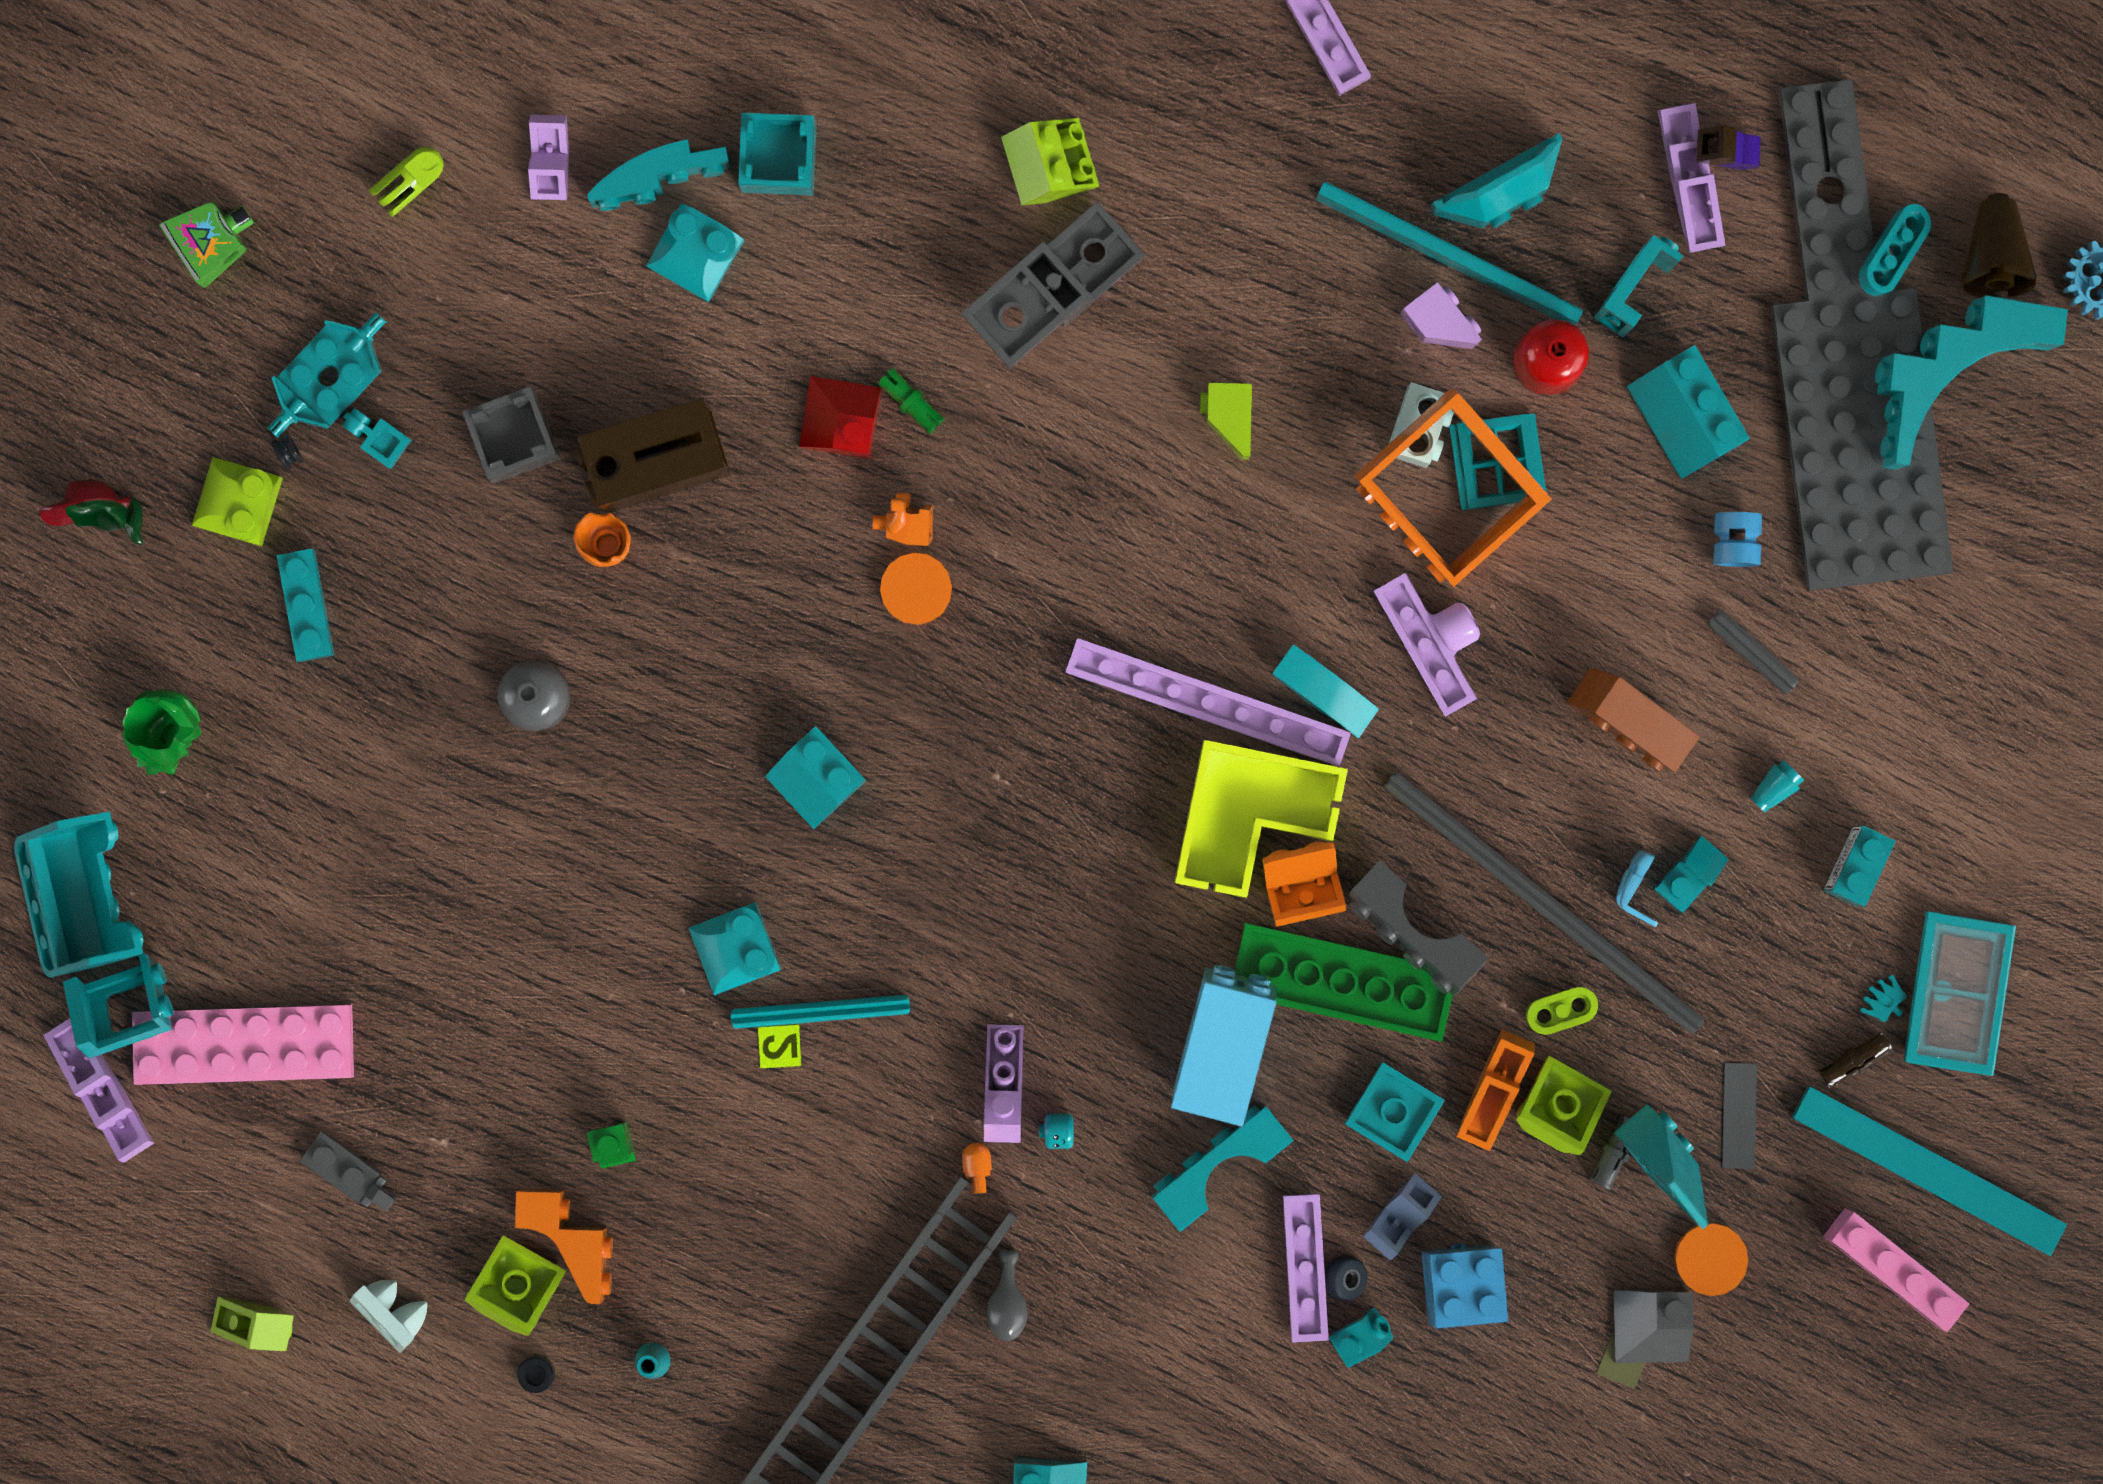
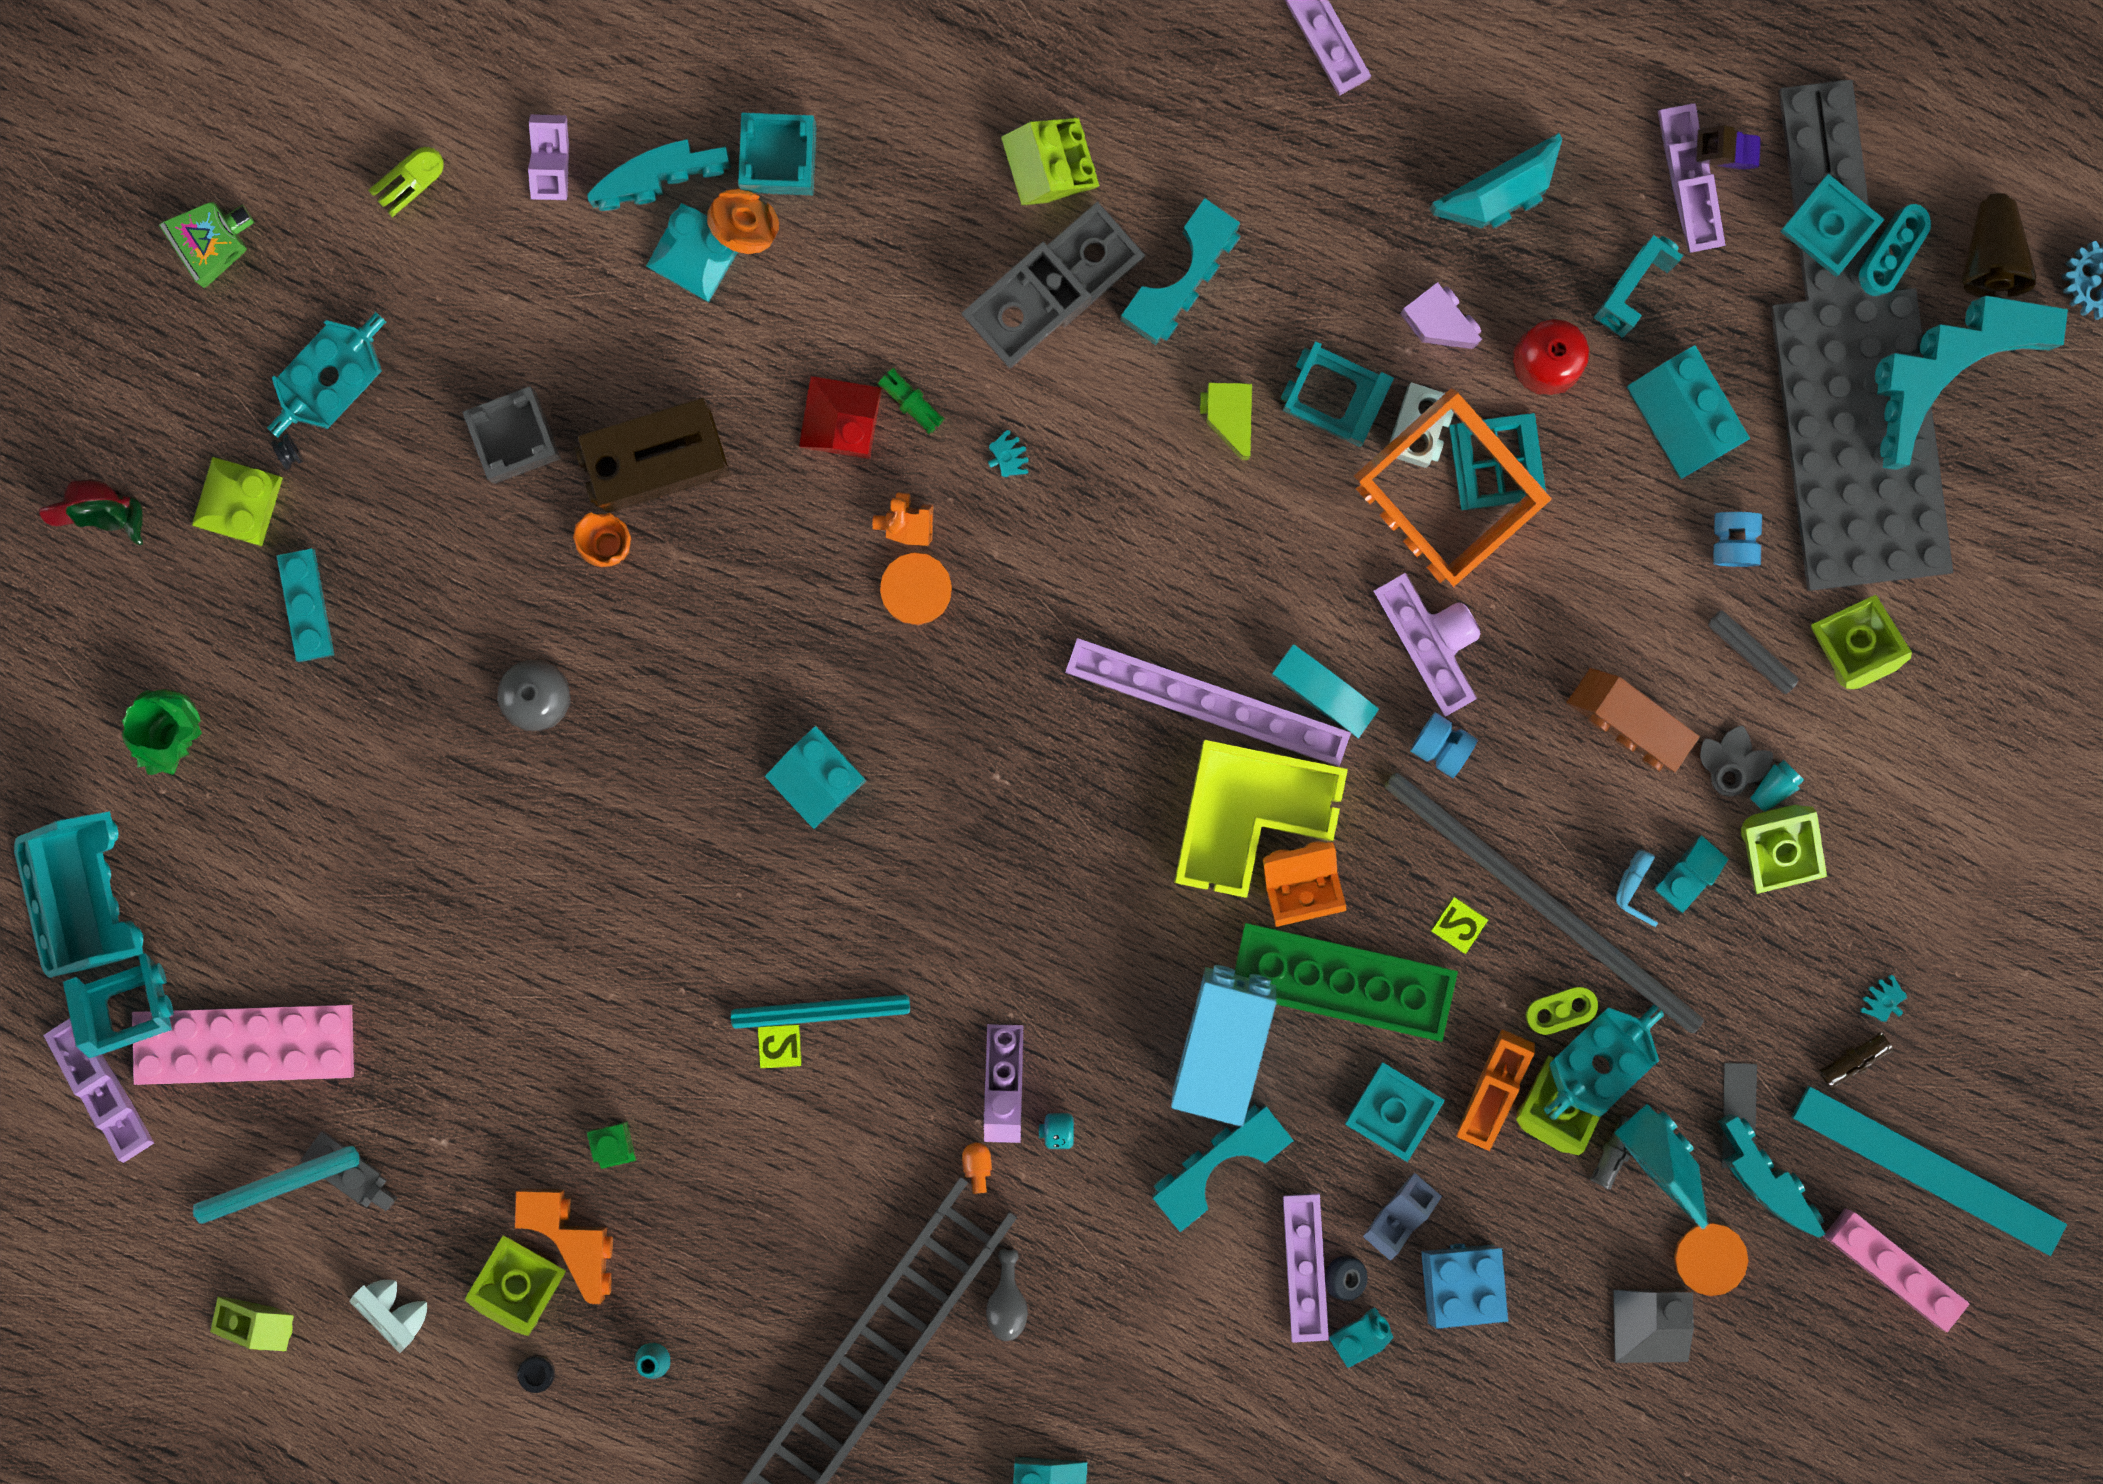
(276, 1184): none -> teal axle
(383, 441): teal plate -> none
(735, 948): teal slope -> none
(742, 221): none -> orange tile
(1007, 457): none -> teal piece
(1154, 309): none -> teal arch
(1363, 407): none -> teal window
(1443, 745): none -> dark azure wheel
(1448, 254): teal tile -> none
(1448, 961): dark grey arch -> none
(1459, 925): none -> clear neon green sticker
(1623, 1373): olive sticker -> none
(1626, 1047): none -> teal plate
(1734, 756): none -> dark grey plate
(1773, 1190): none -> teal slope
(1784, 847): none -> lime slope
(1832, 225): none -> teal plate
(1859, 866): teal brick -> none
(1862, 643): none -> lime slope
(1959, 993): clear door -> none

